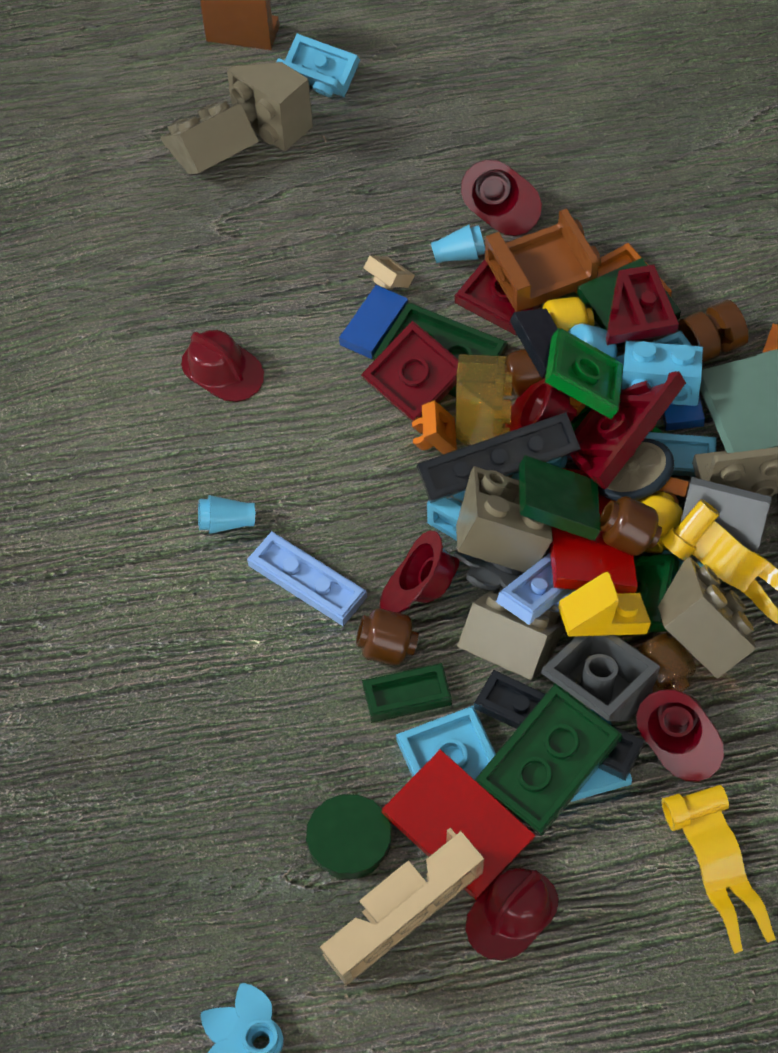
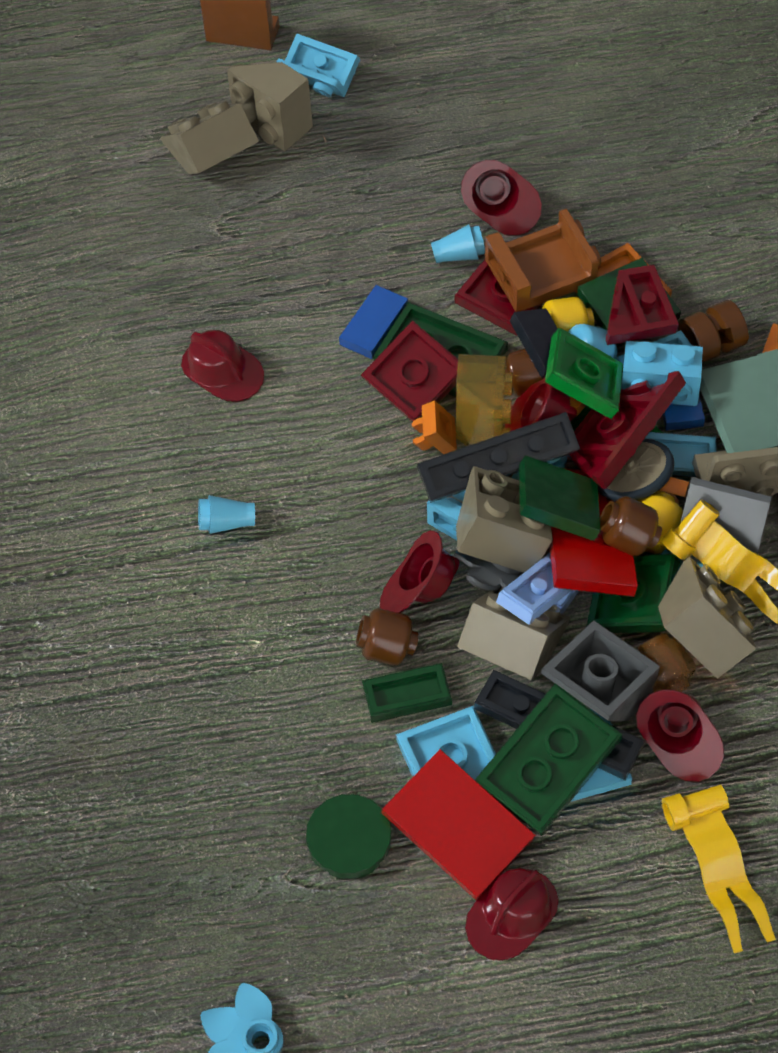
(307, 578): light blue tile -> none
(388, 272): tan plate -> none
(401, 906): tan piece -> none
(601, 611): yellow slope -> none

